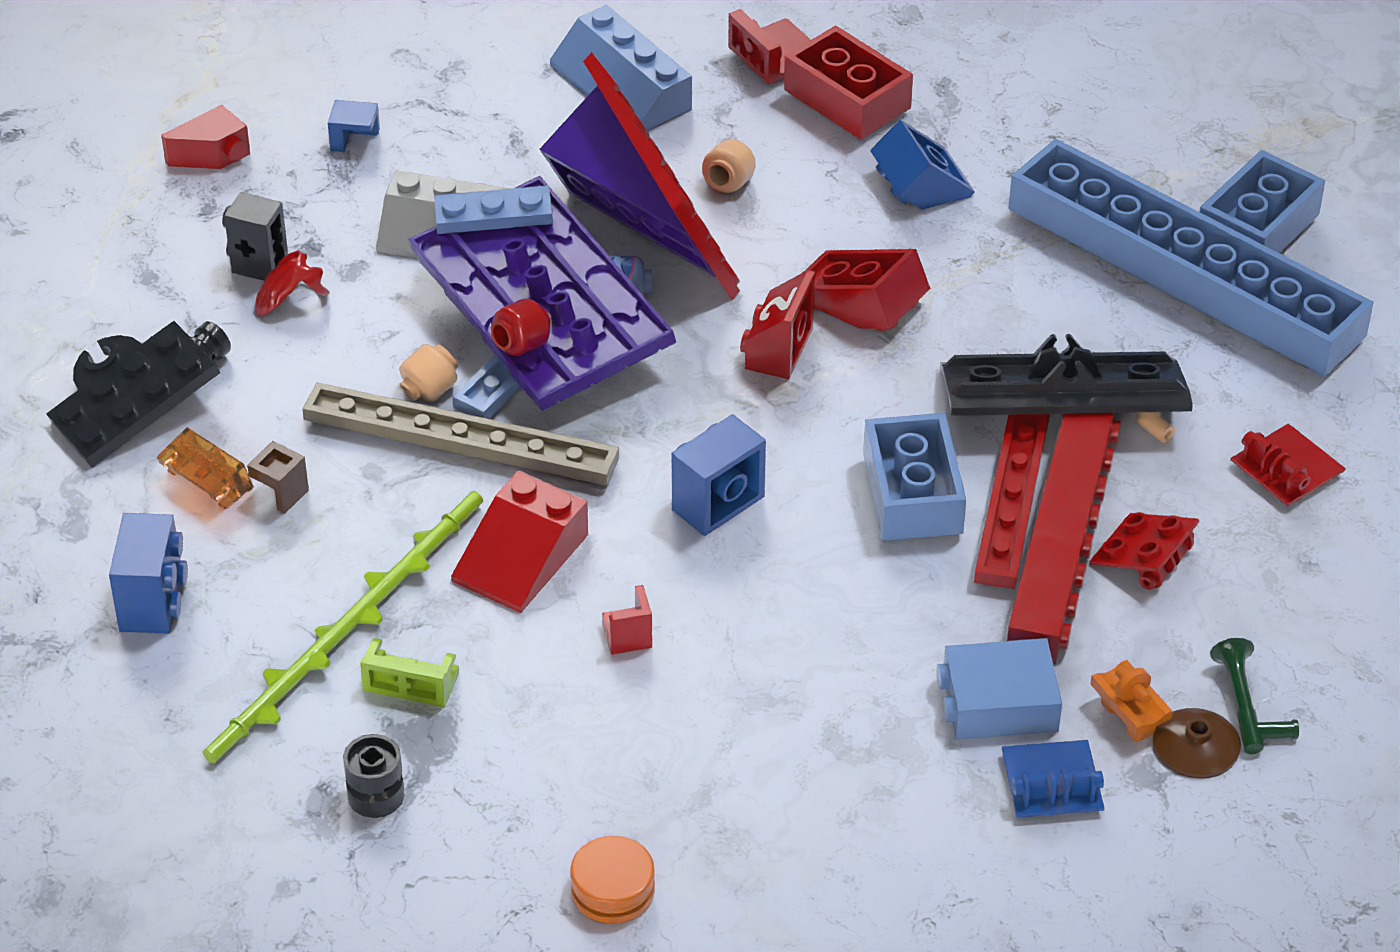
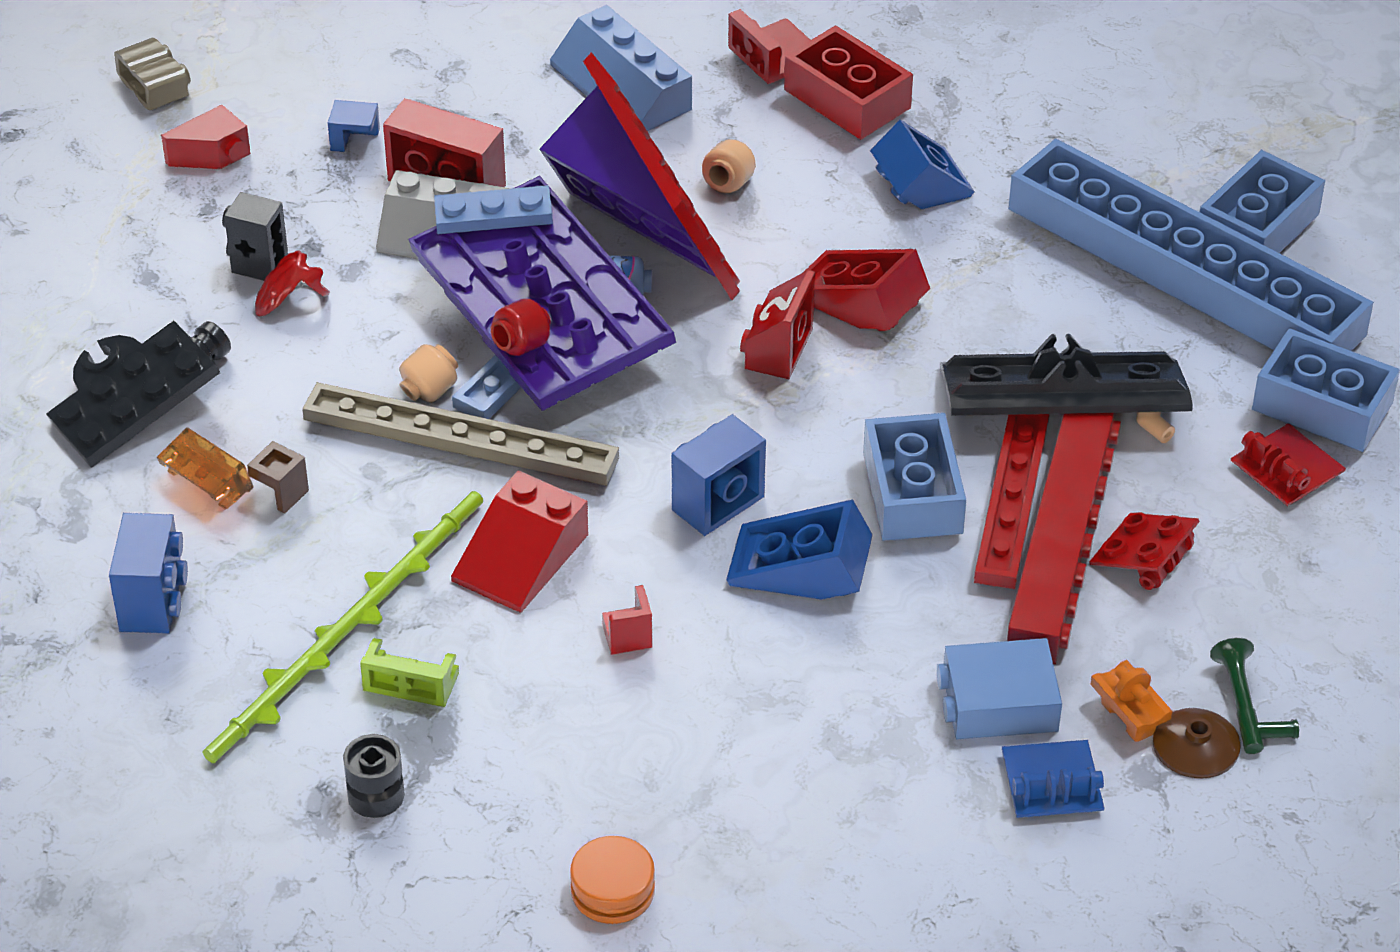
(152, 73): none -> dark tan brick
(443, 145): none -> brick
(803, 552): none -> blue slope
(1325, 389): none -> medium blue brick

